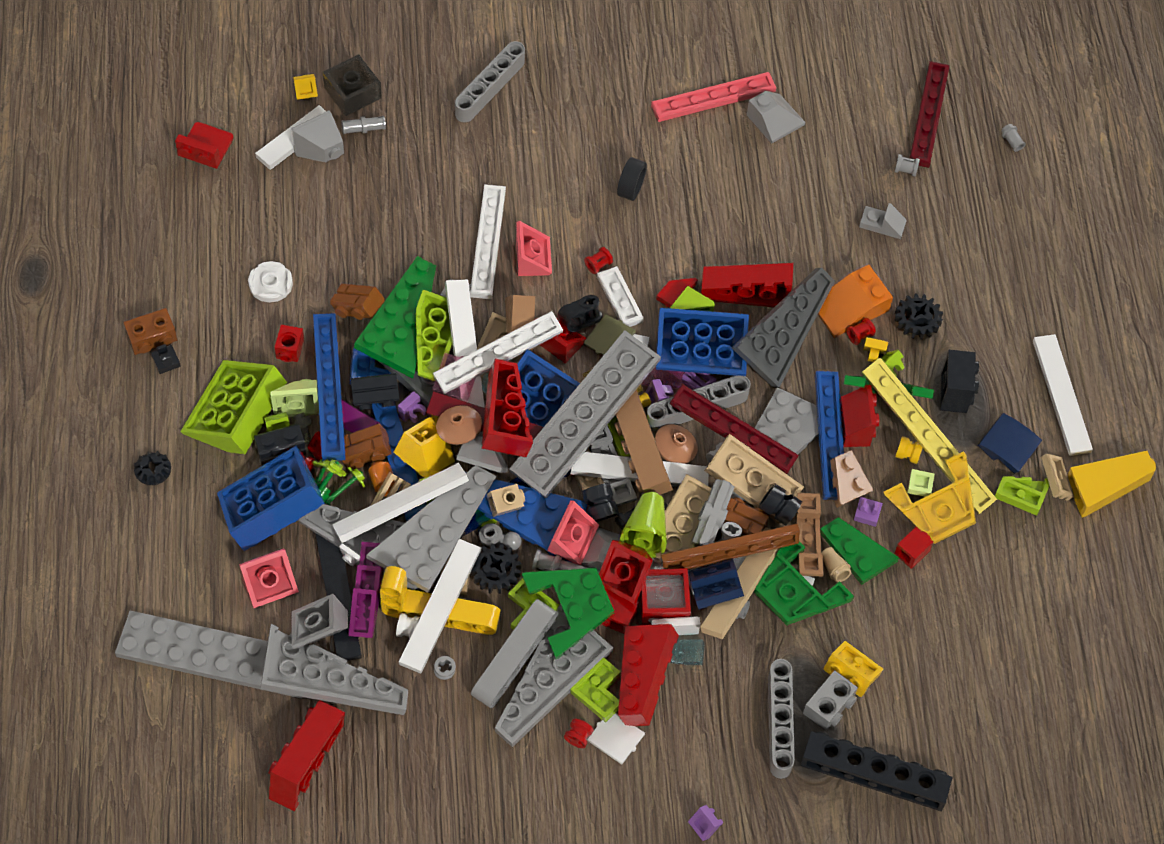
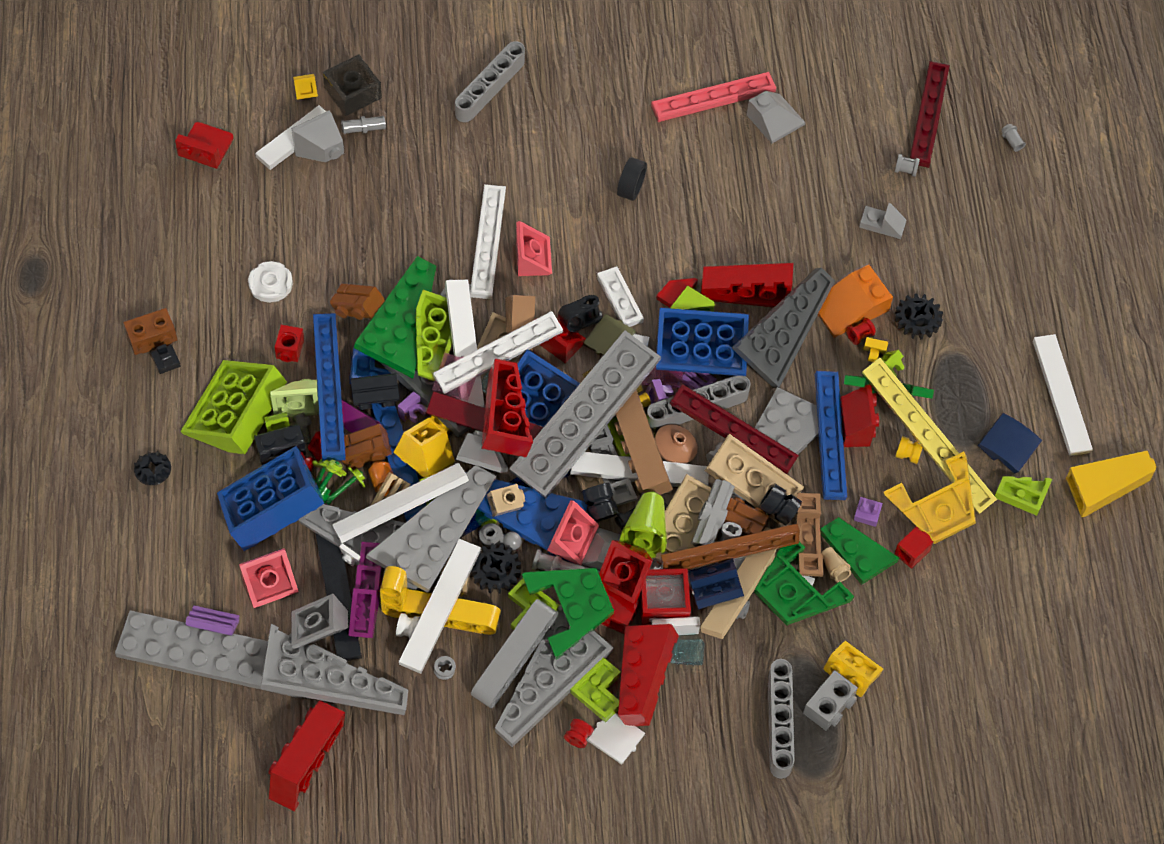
(212, 620): none -> medium lavender tile
(460, 431): nougat dish -> none
(594, 266): red bush -> none
(705, 822): medium lavender tile -> none
(848, 479): wing -> none
(886, 781): black brick -> none
(920, 483): yellowish green tile -> none
(959, 381): black brick -> none
(1057, 476): tan tile -> none

